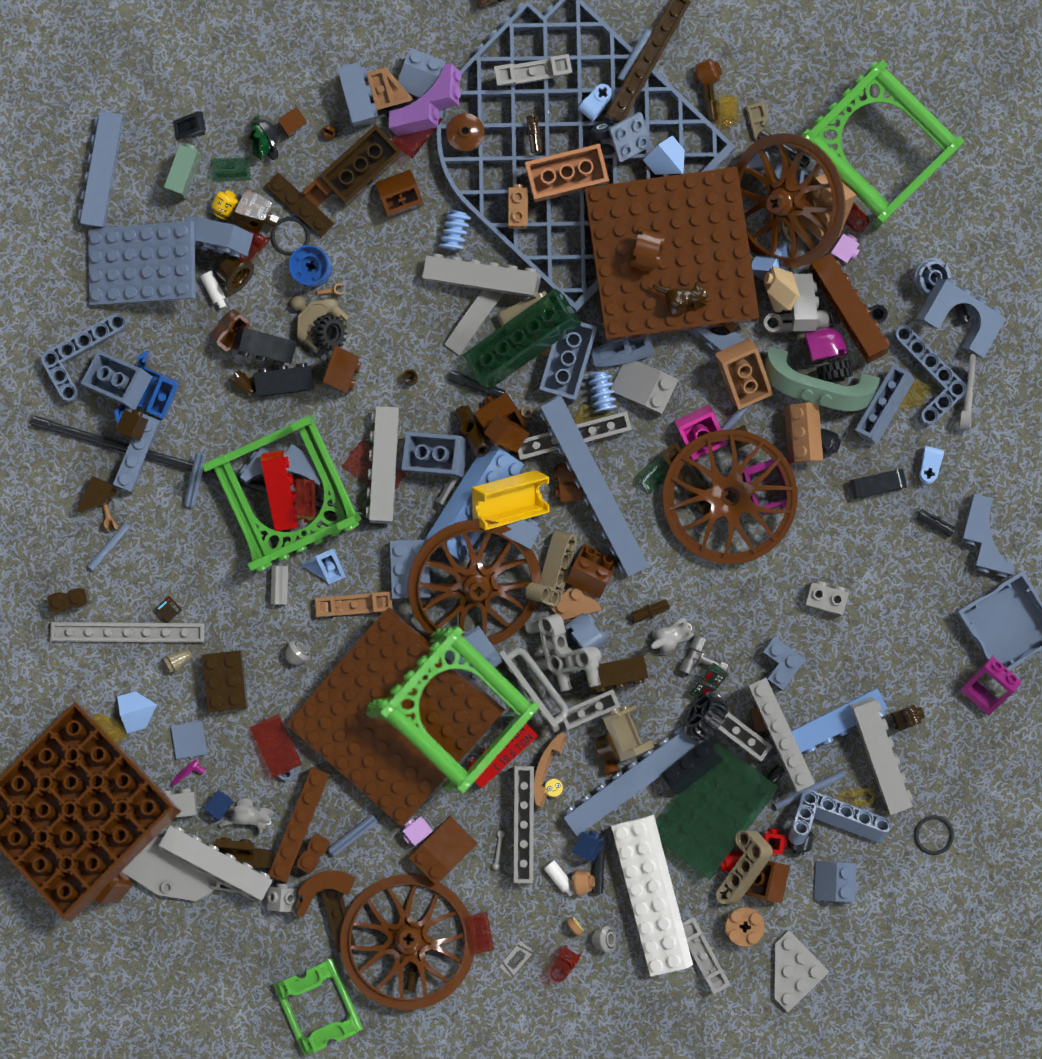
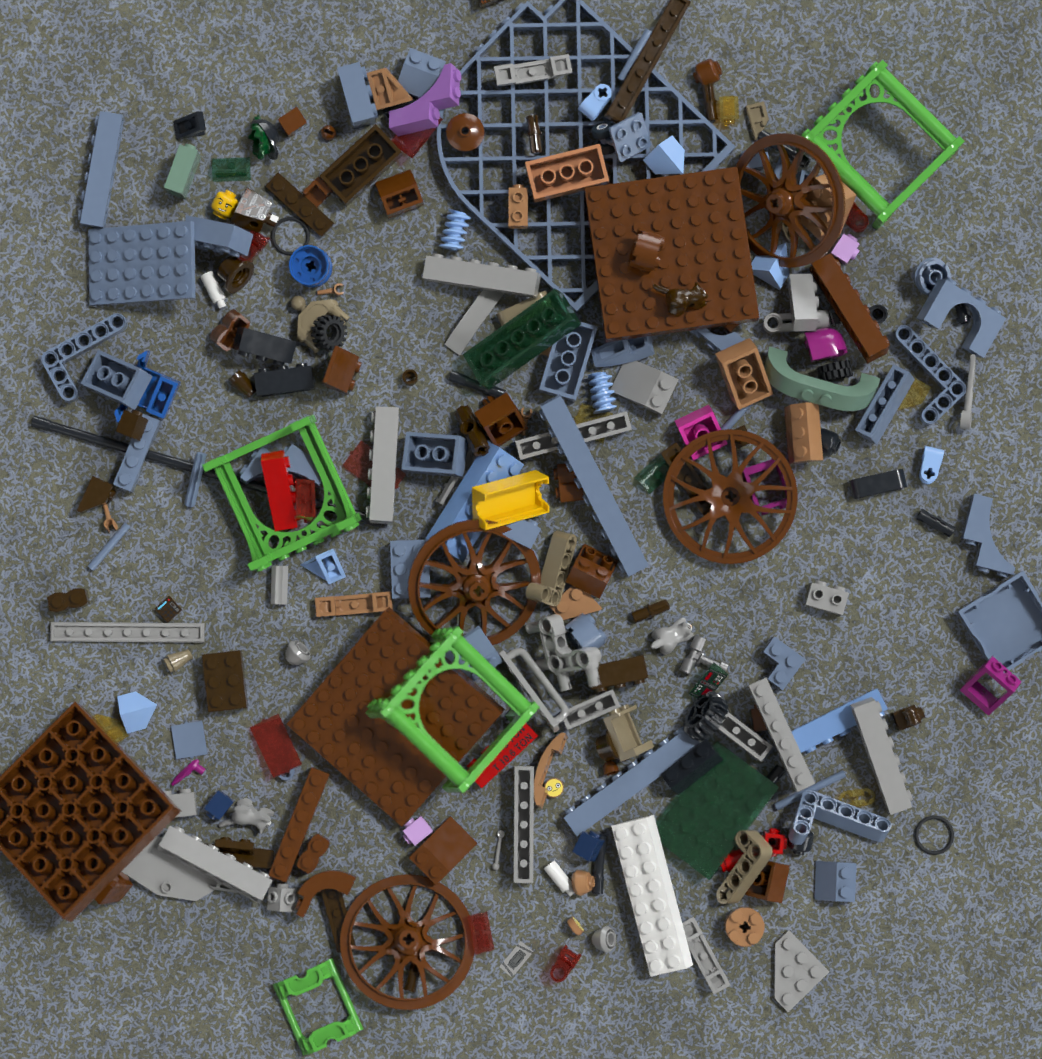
(351, 836): sand blue axle -> none
(506, 433): reddish brown brick -> none
(781, 289): tan slope -> none

